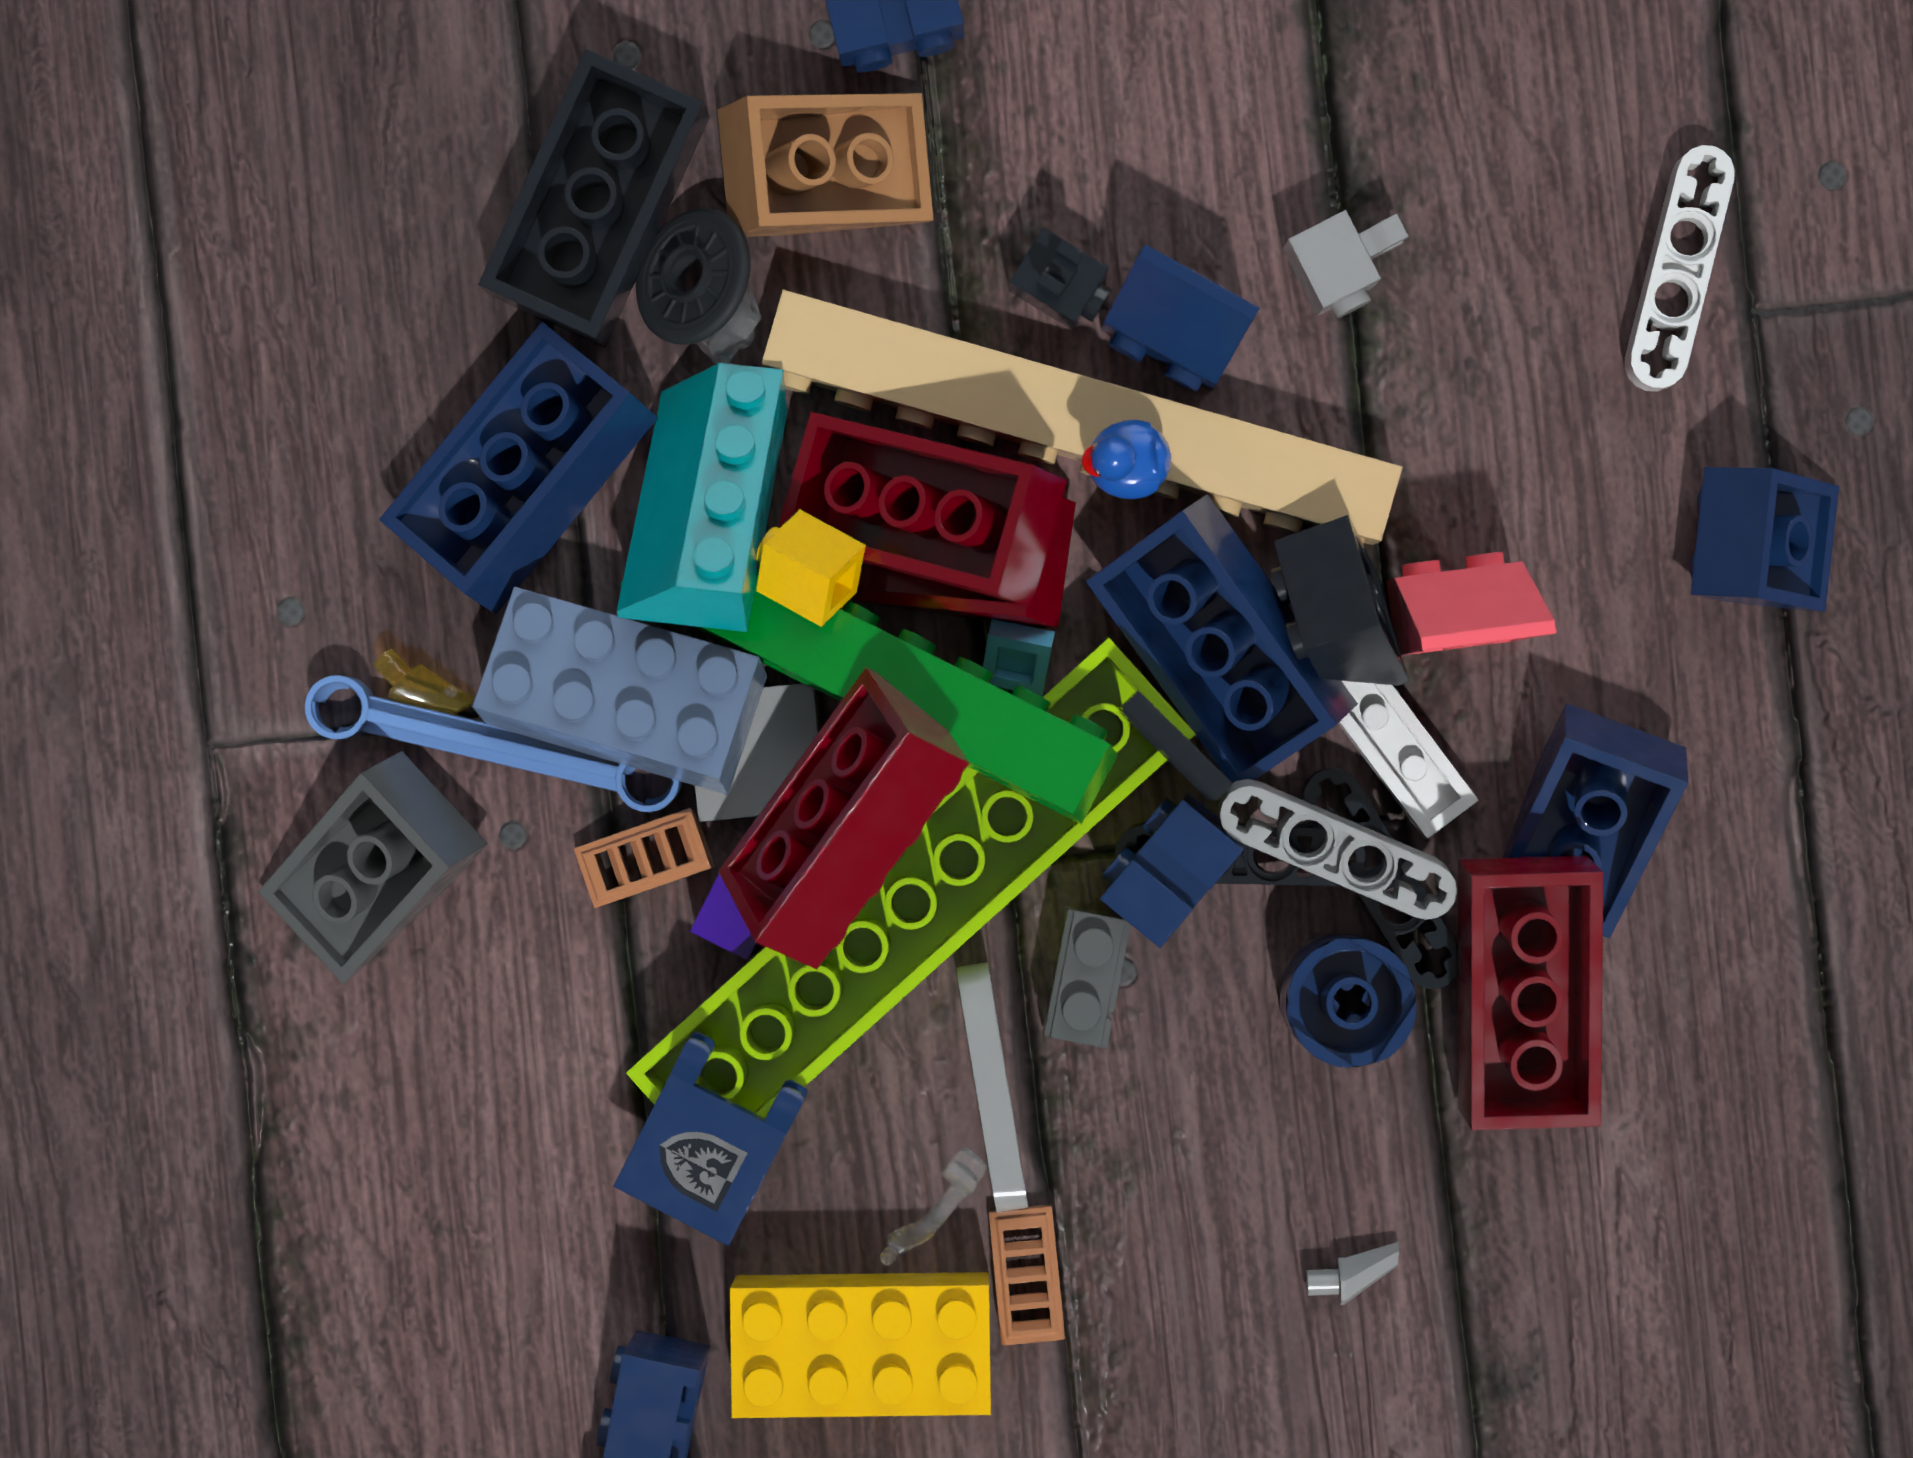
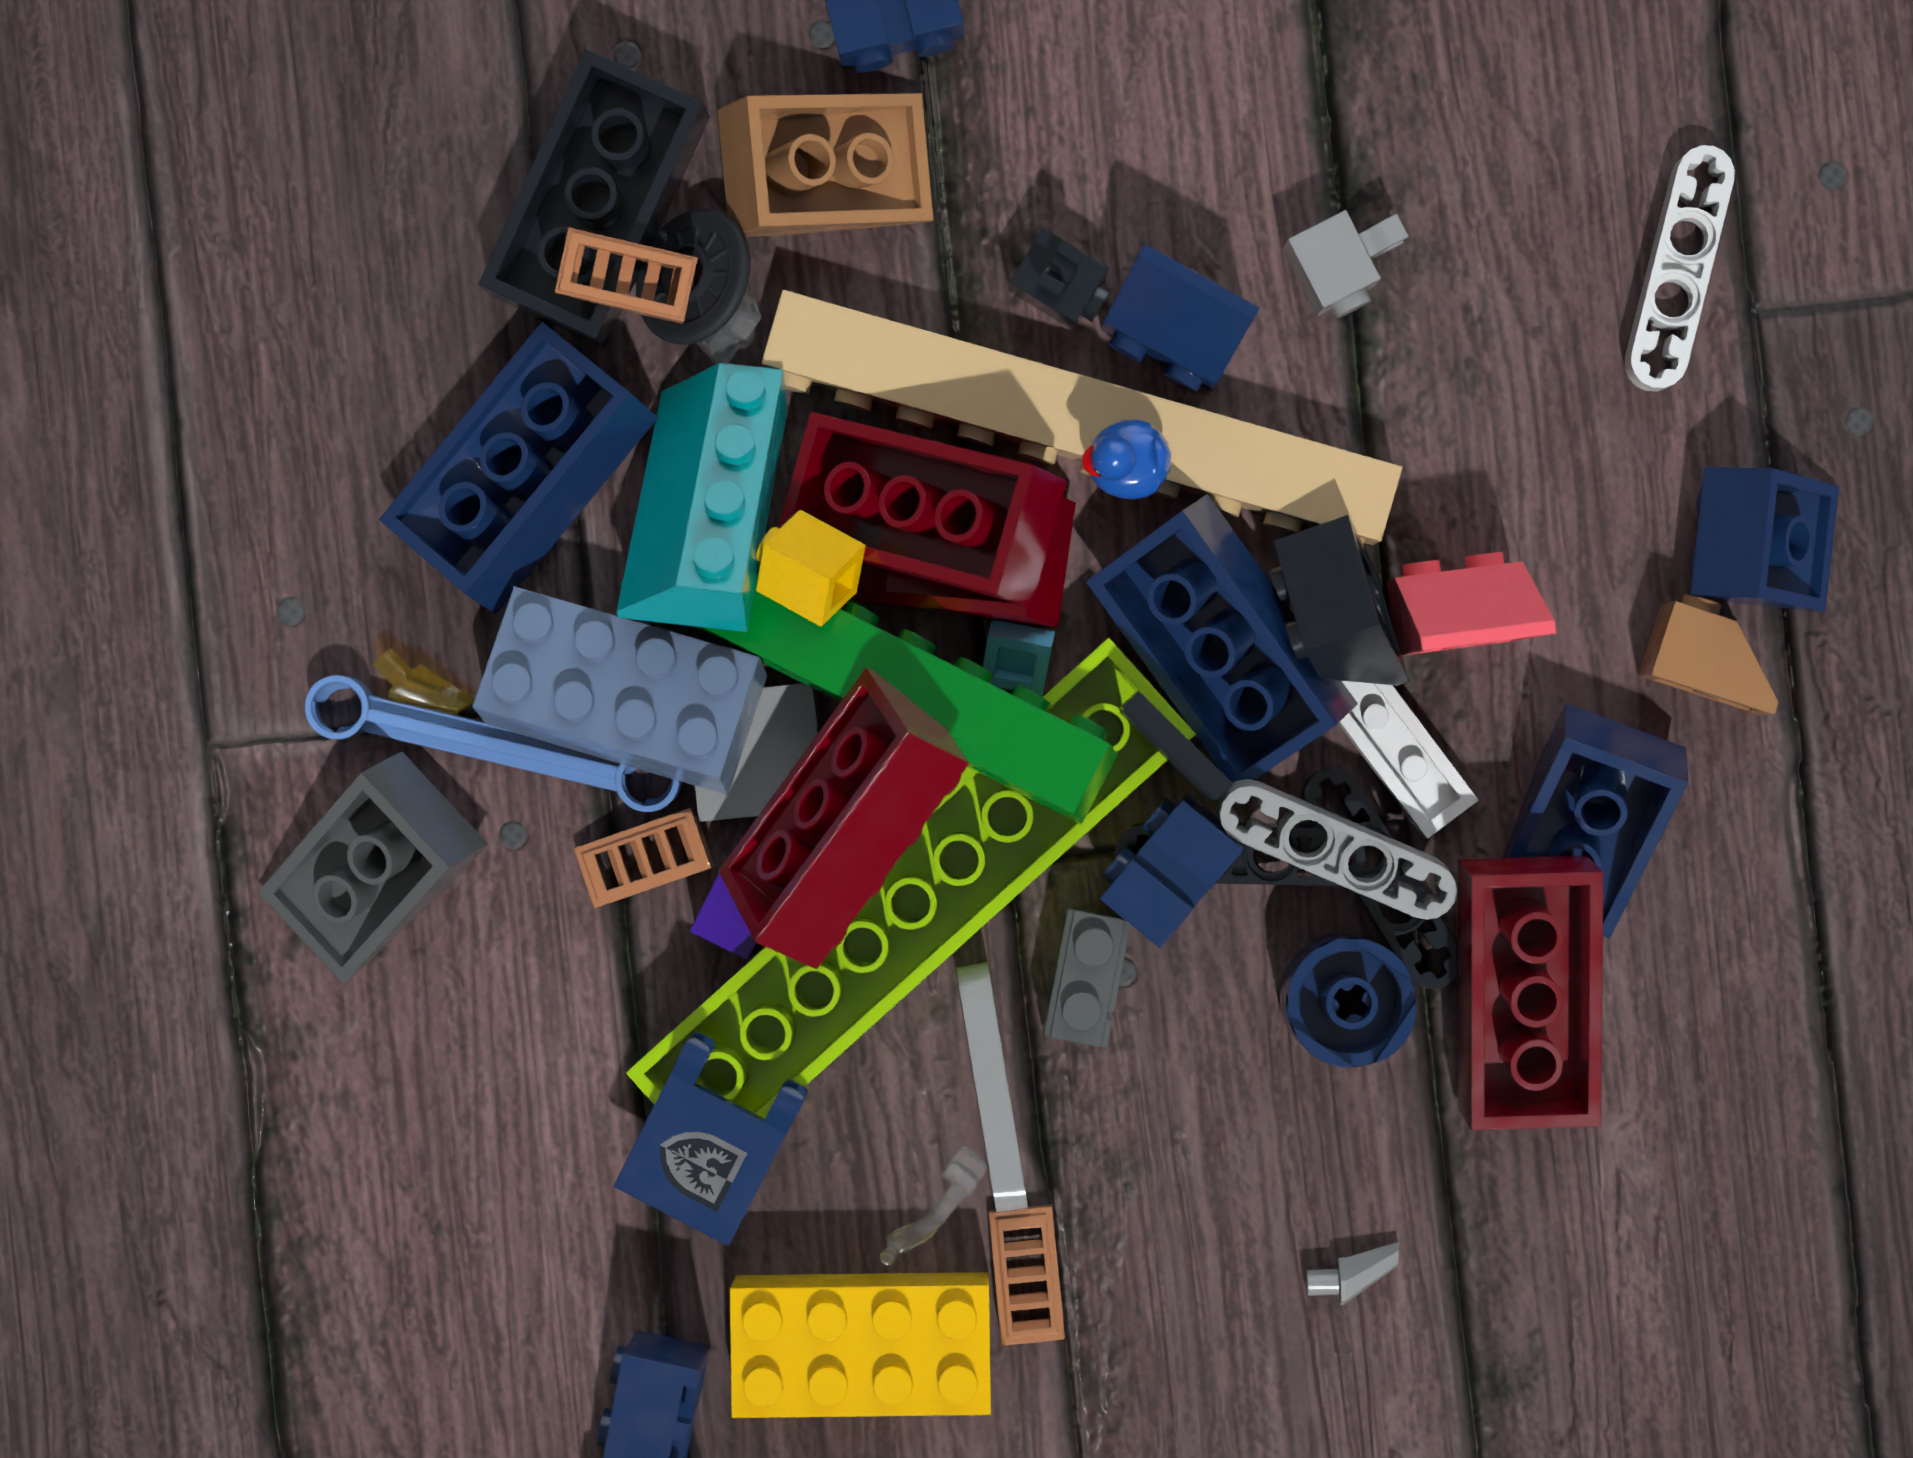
(679, 289): none -> nougat slope
(1706, 657): none -> medium nougat slope

